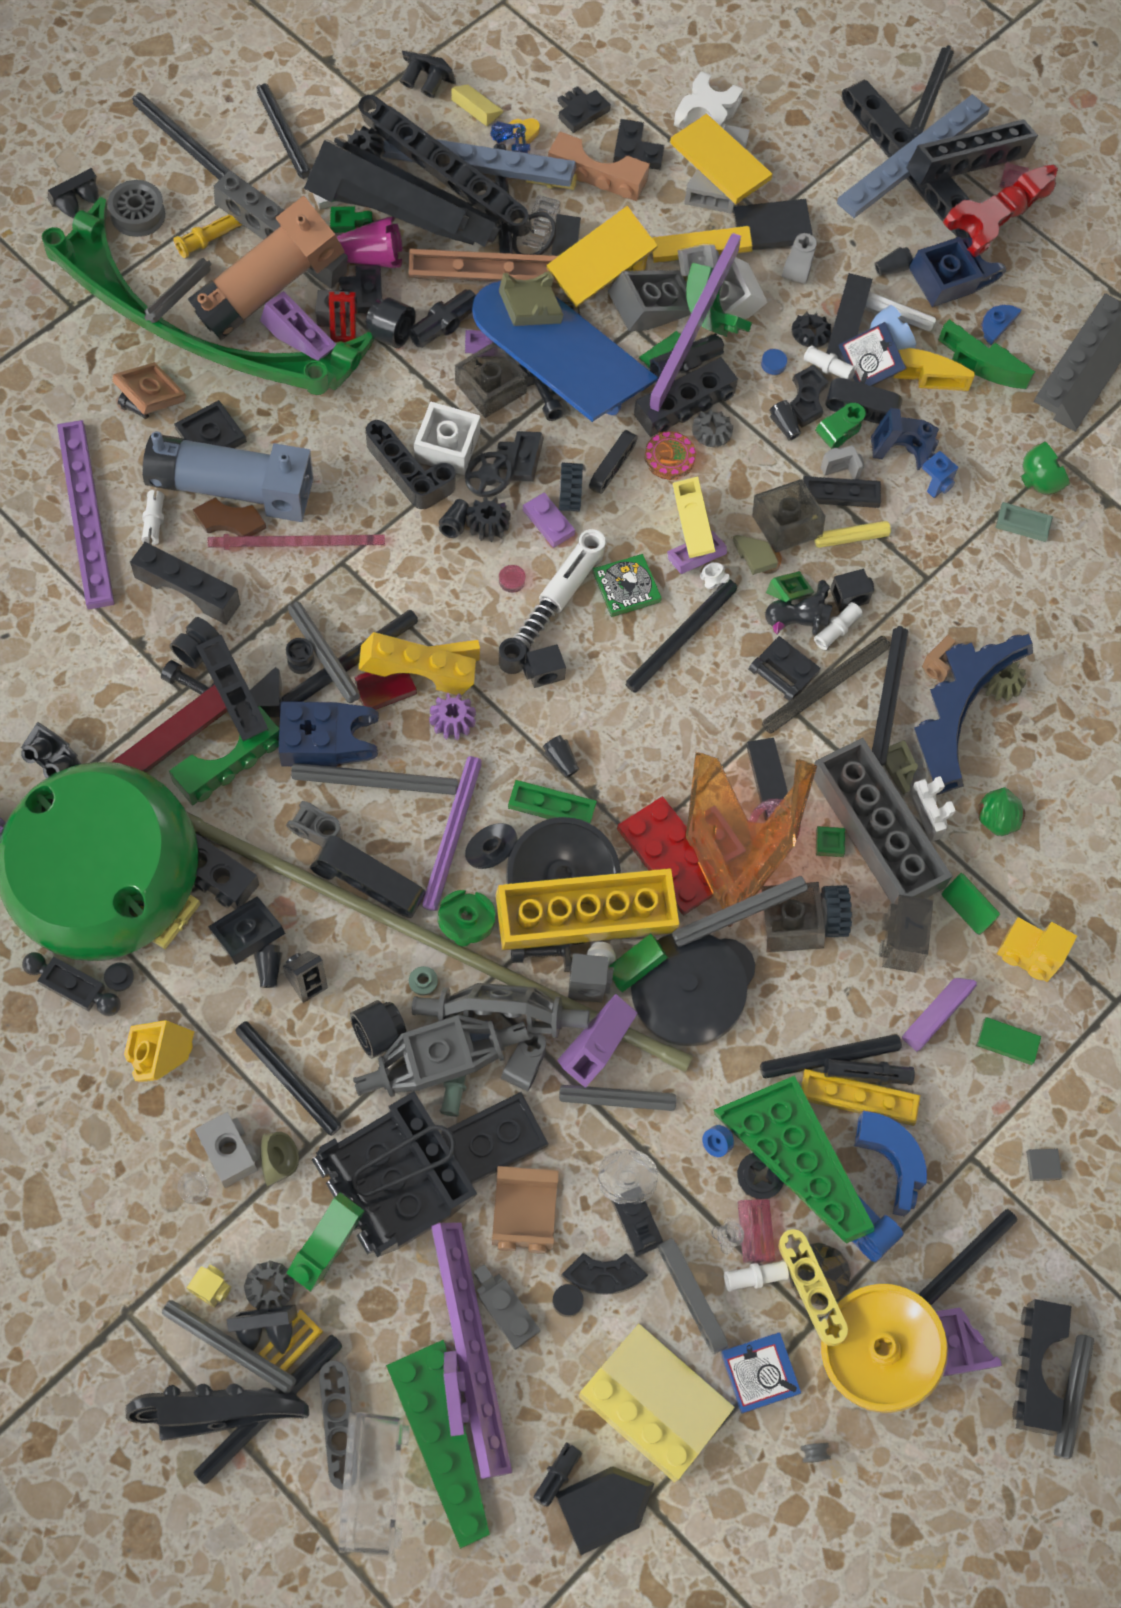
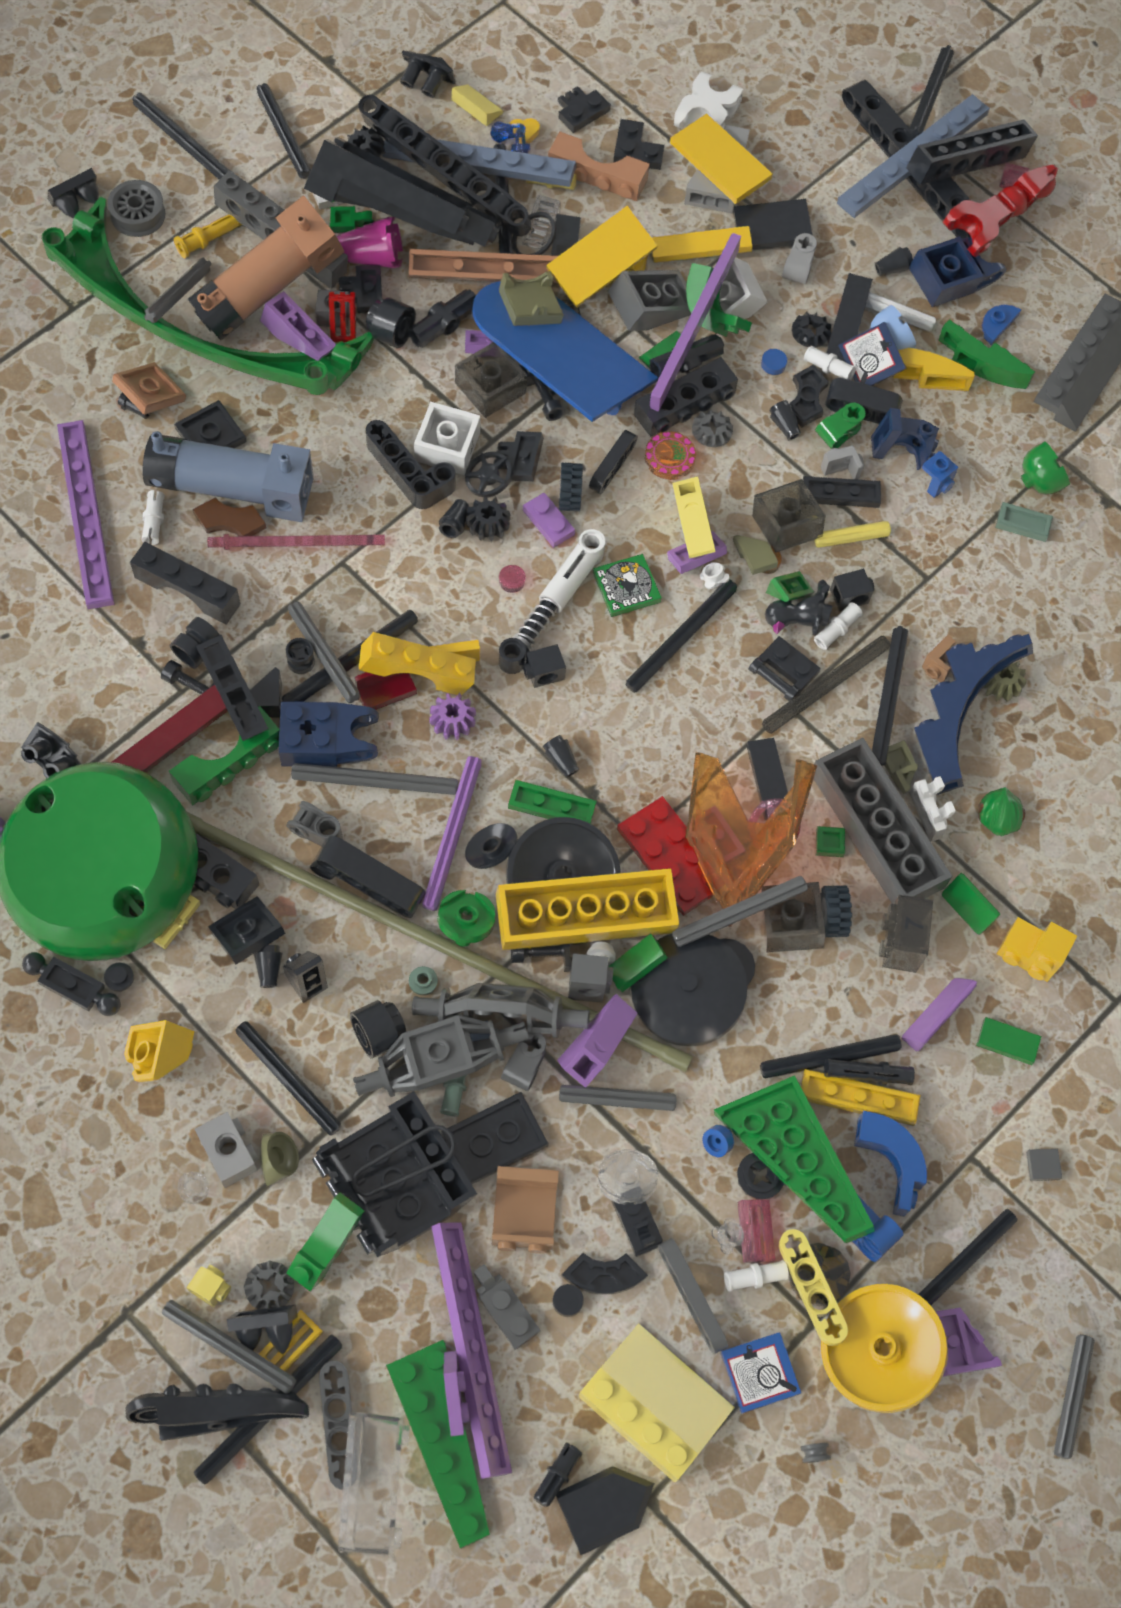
(701, 254): light grey bracket -> none
(1037, 1405): black arch -> none

